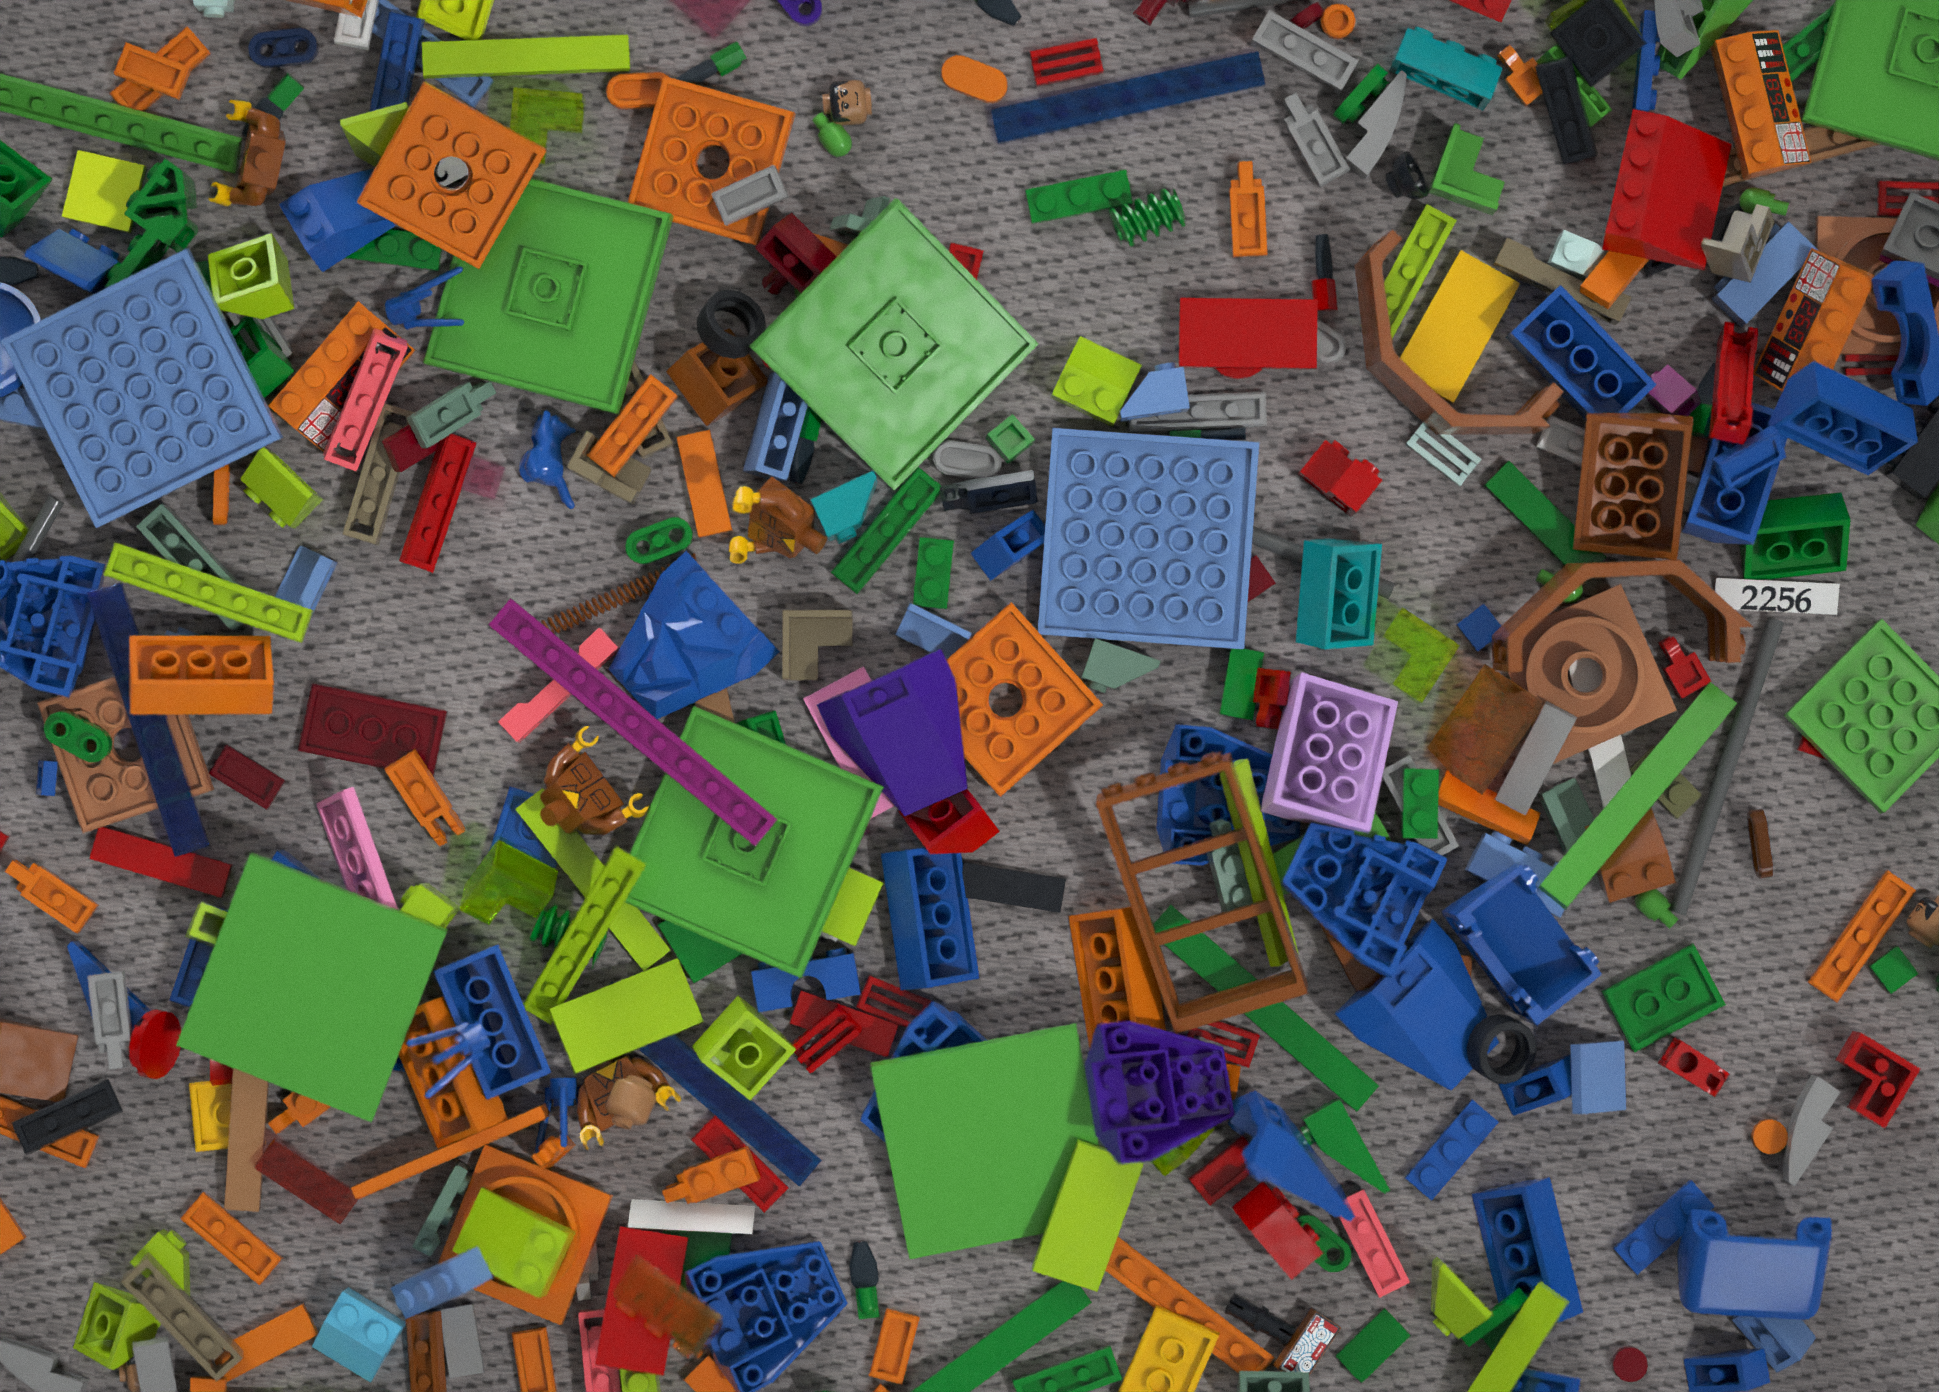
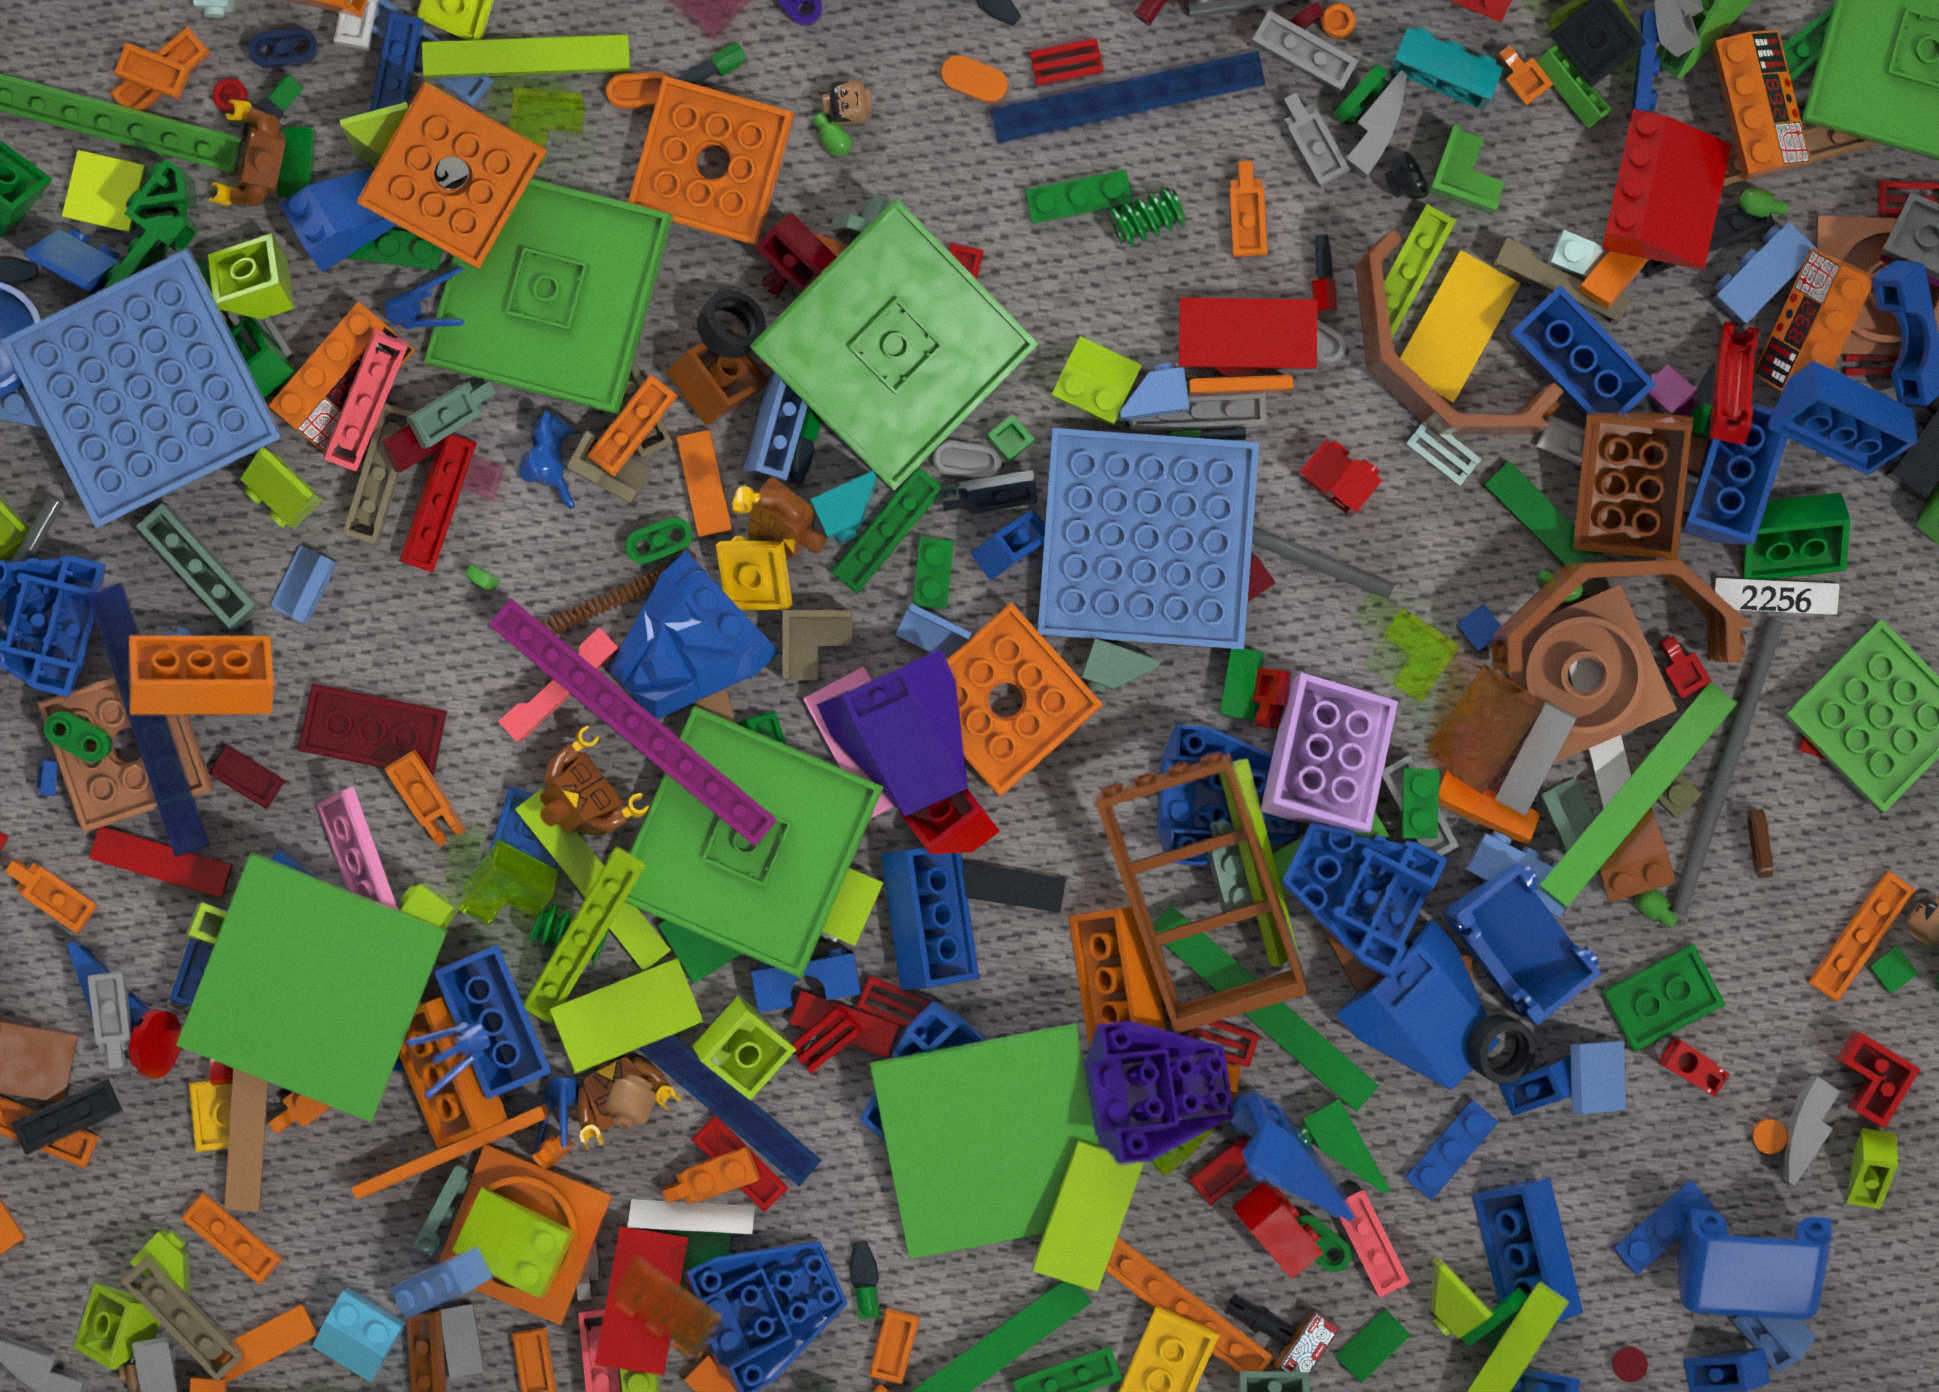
(208, 592): lime tile -> none
(221, 495): orange tile -> none
(228, 90): none -> red tile
(297, 160): none -> green slope
(306, 1181): clear red tile -> none
(482, 577): none -> bright green tile
(750, 195): light grey tile -> none
(755, 574): none -> yellow tile
(1266, 384): none -> orange tile
(1338, 593): teal slope -> none
(1566, 110): black tile -> none
(1741, 245): dark tan panel -> none
(1749, 459): blue tile -> none
(1872, 1168): none -> lime slope

